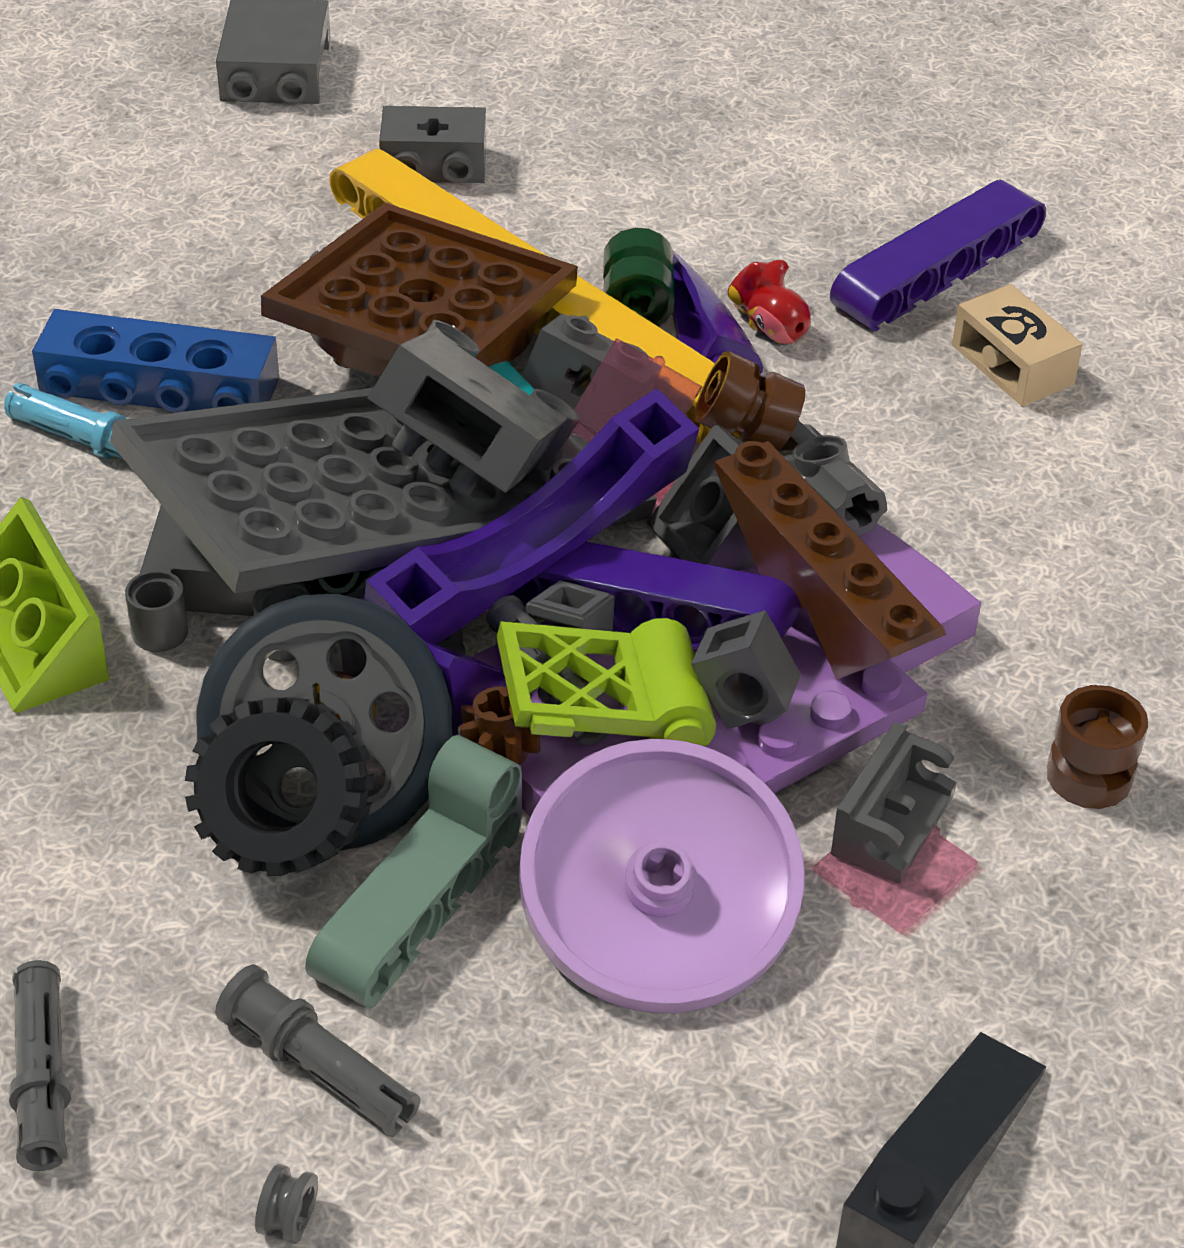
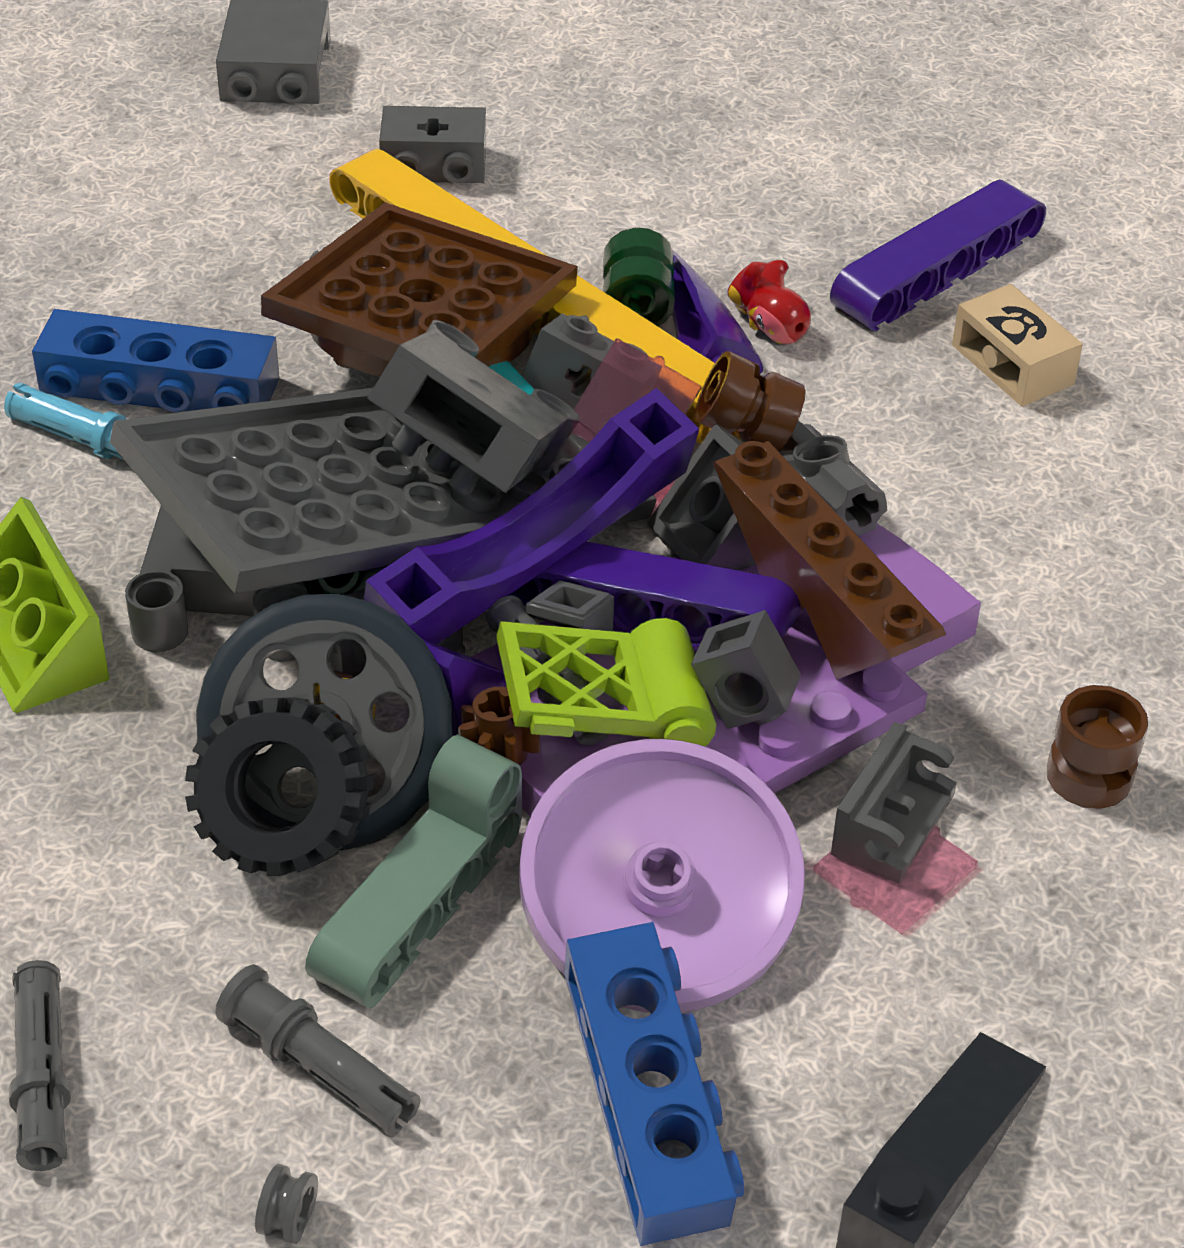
(663, 1193): none -> blue brick

